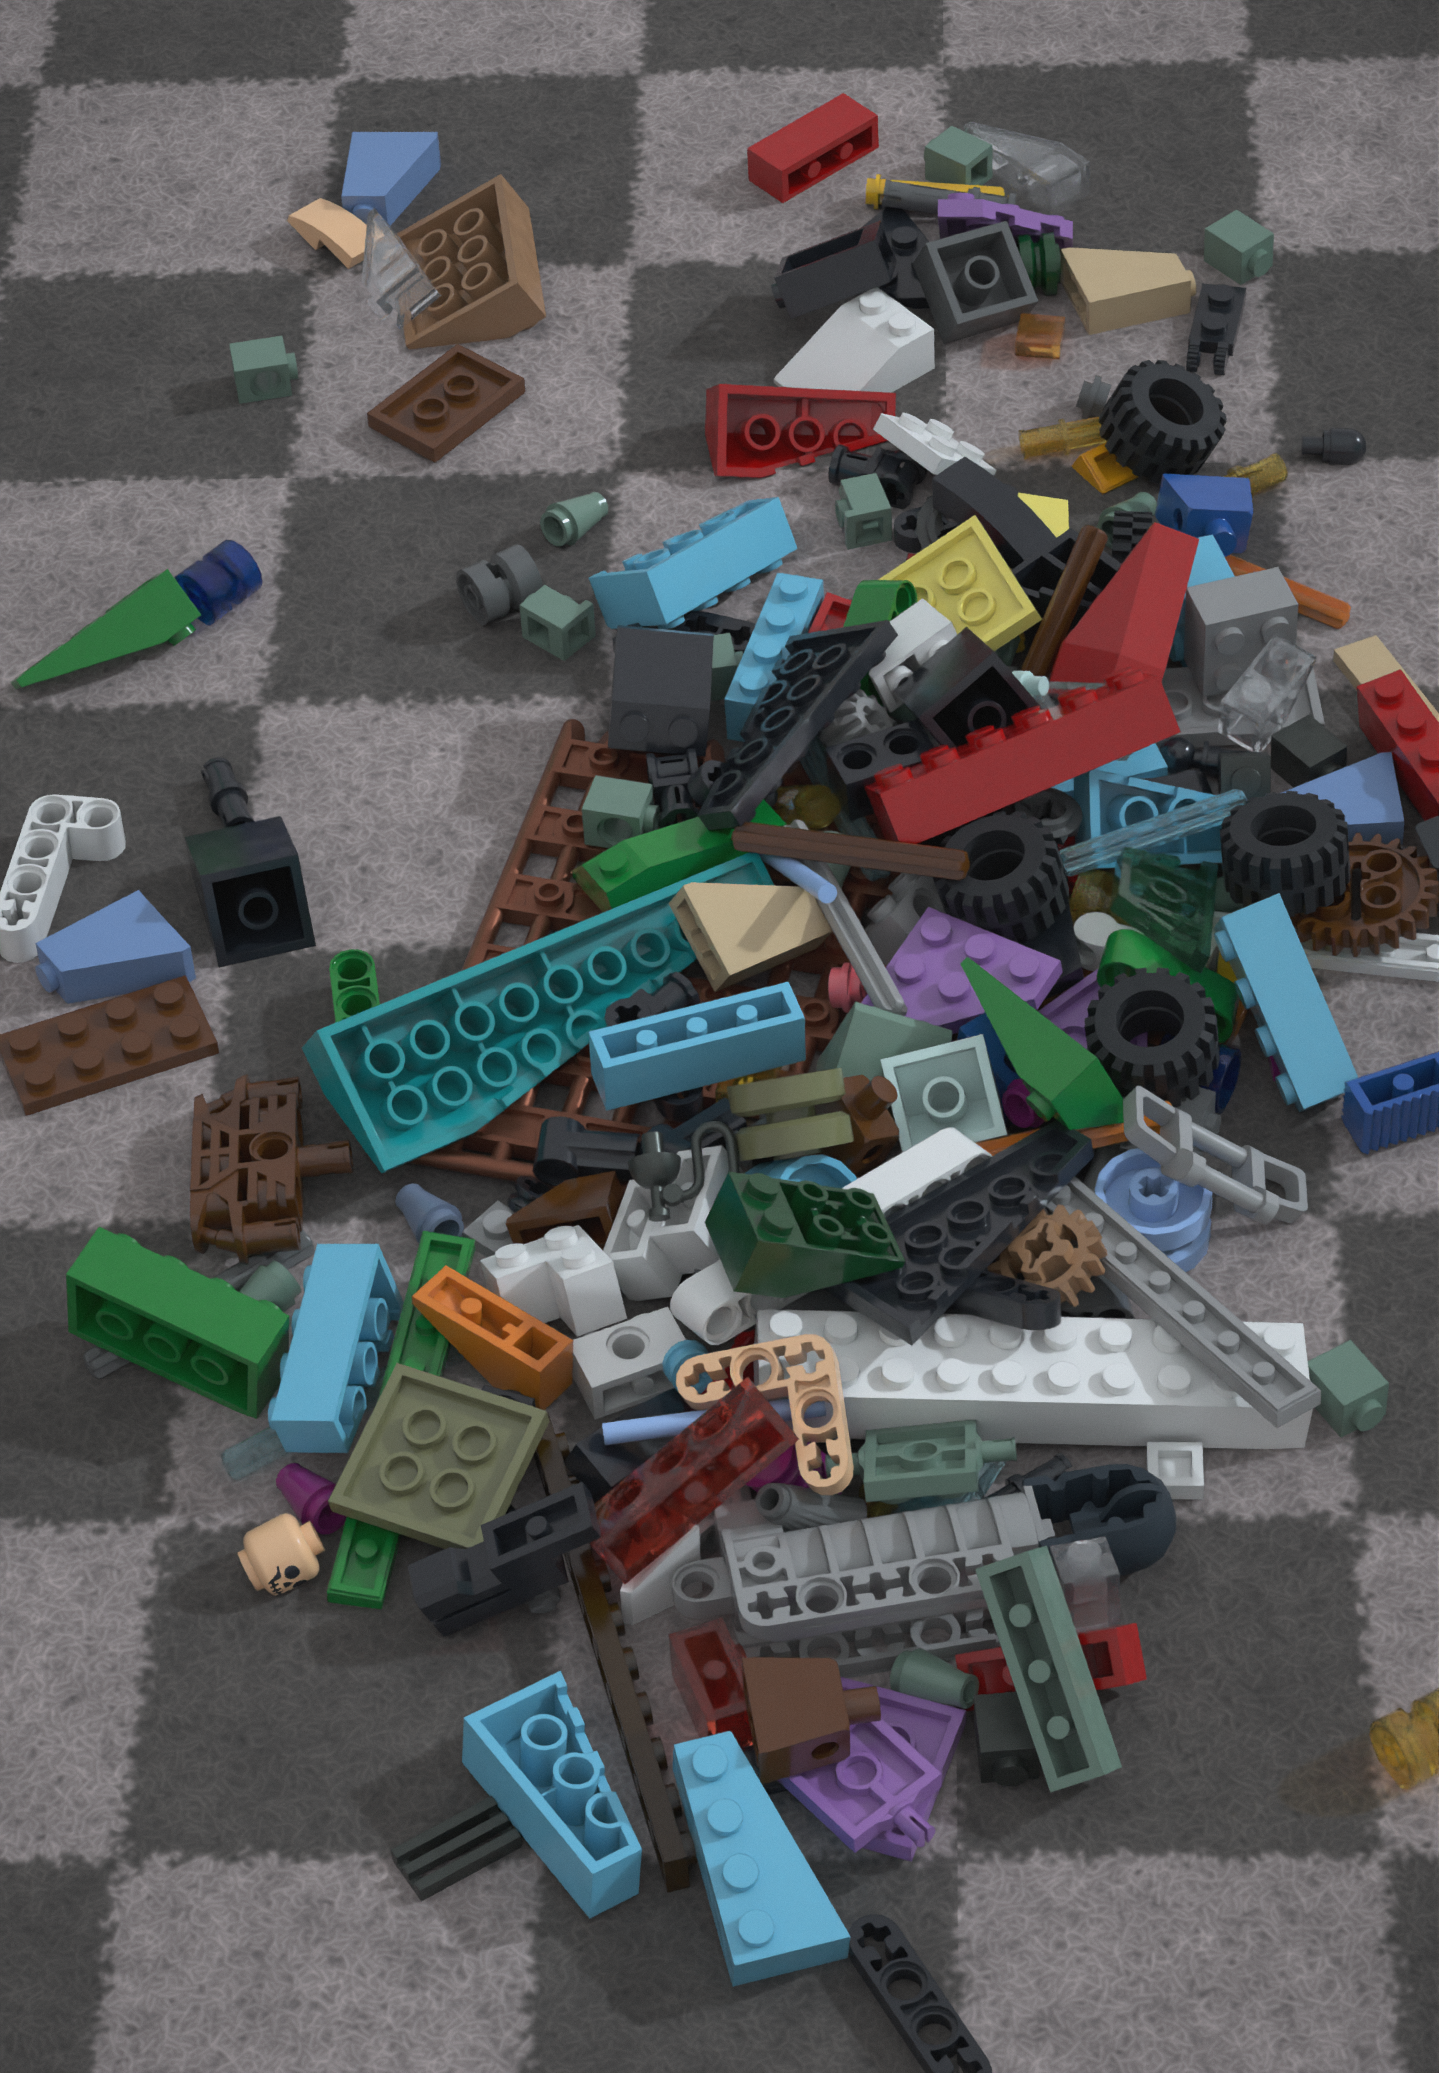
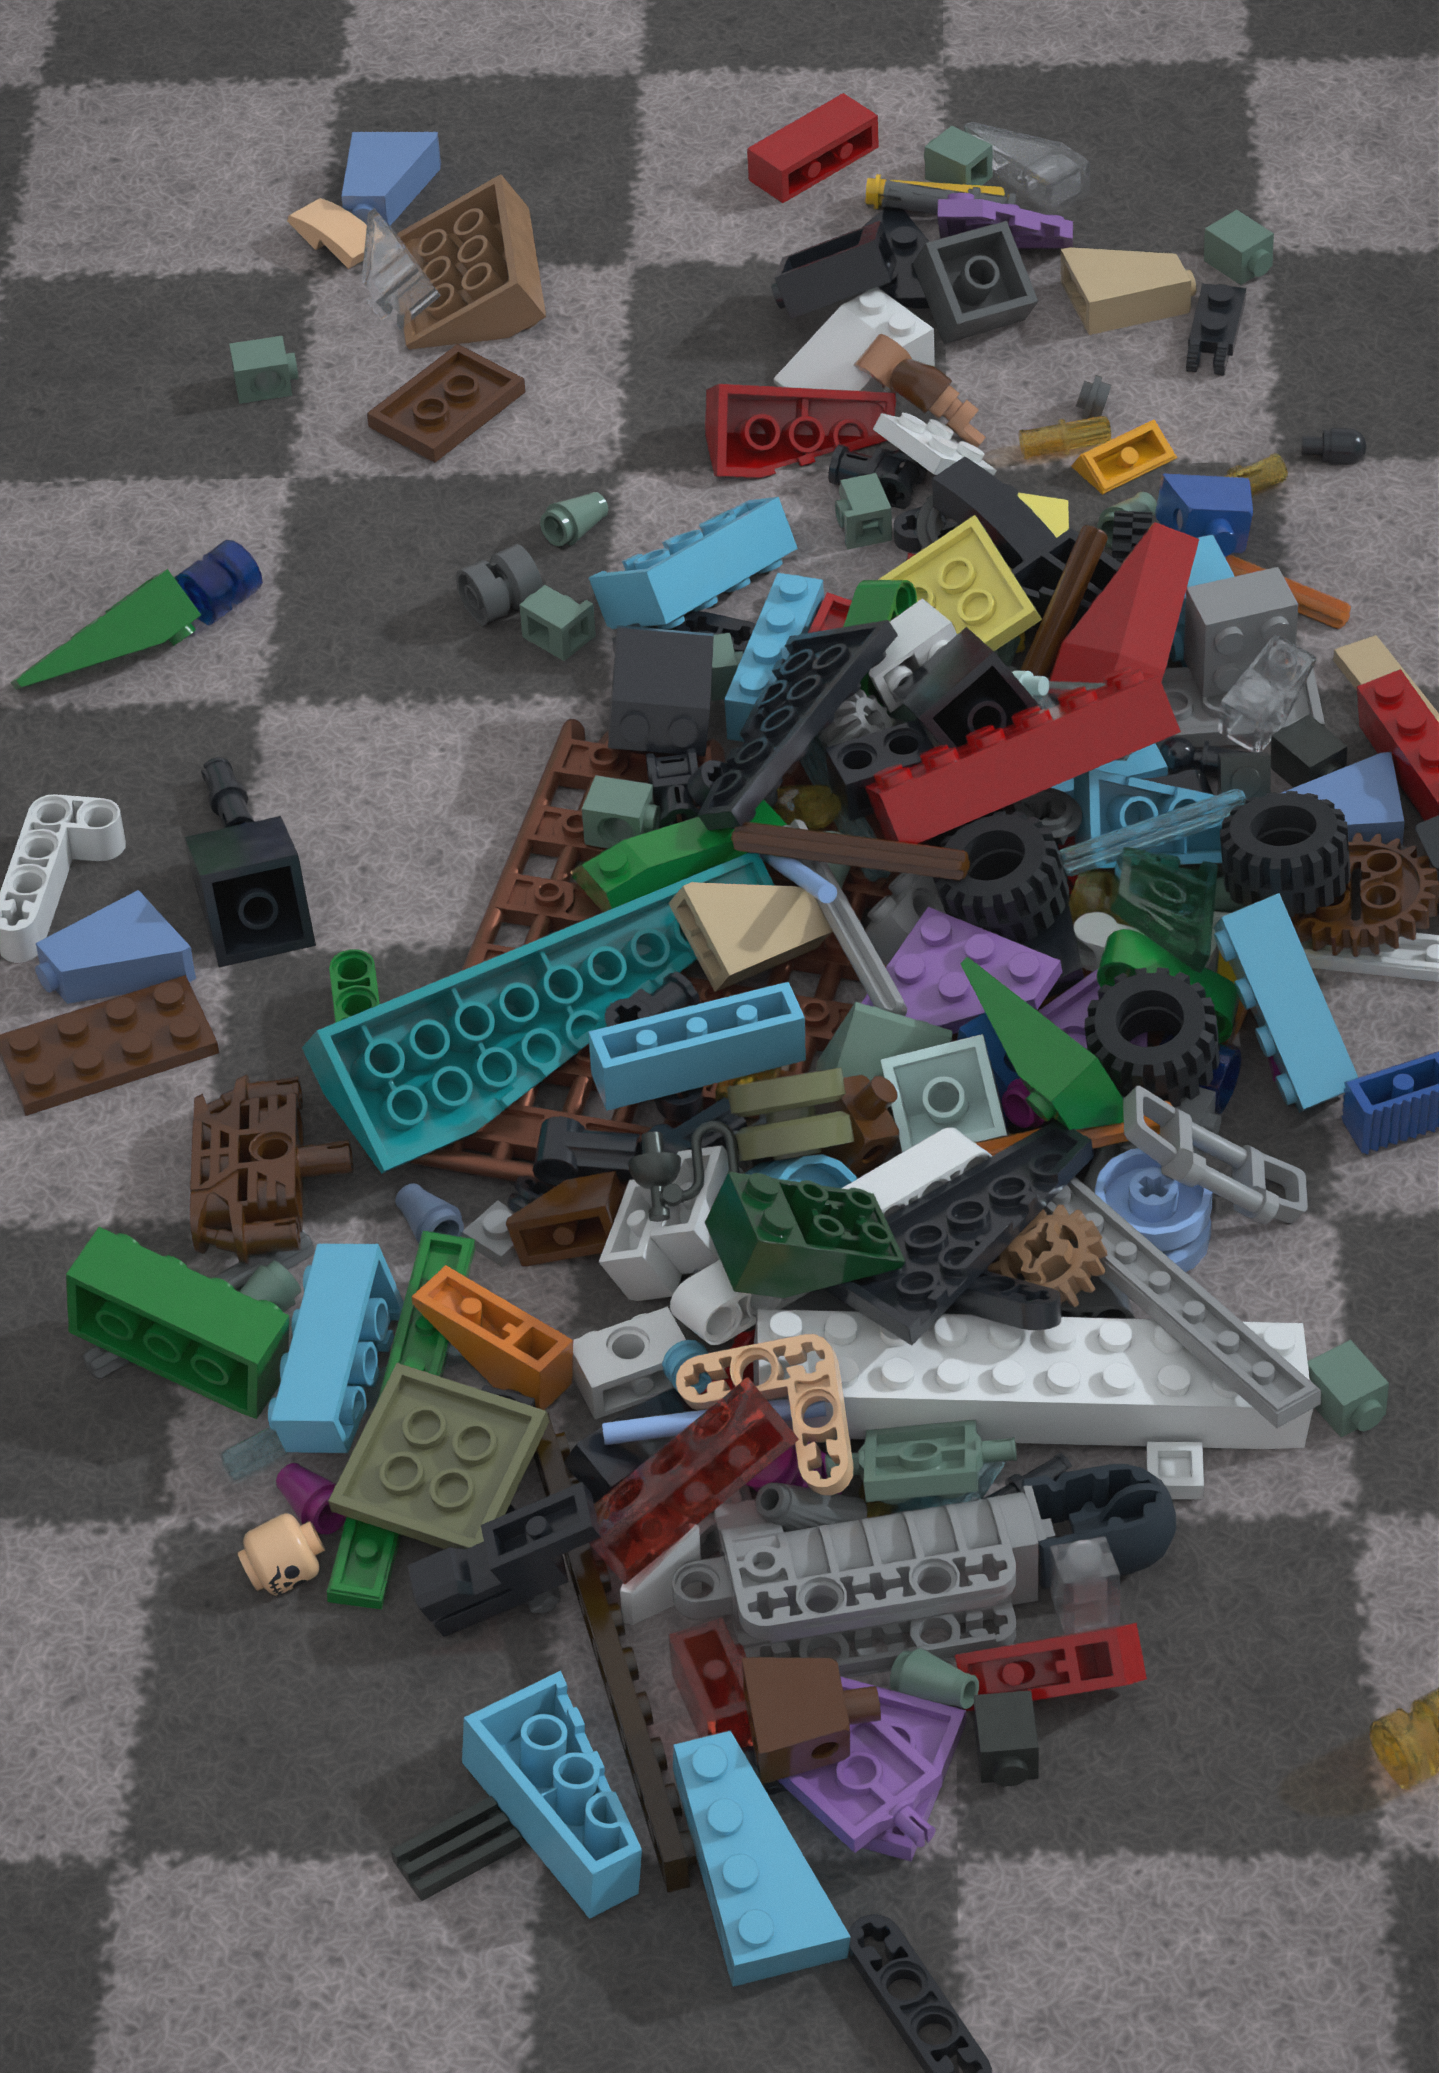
(558, 1278): white brick -> none
(845, 987): coral plate -> none
(920, 385): none -> nougat piece
(1040, 336): clear orange plate -> none
(1041, 261): dark green wheel -> none
(1048, 1668): sand green brick -> none
(1162, 421): black tyre -> none

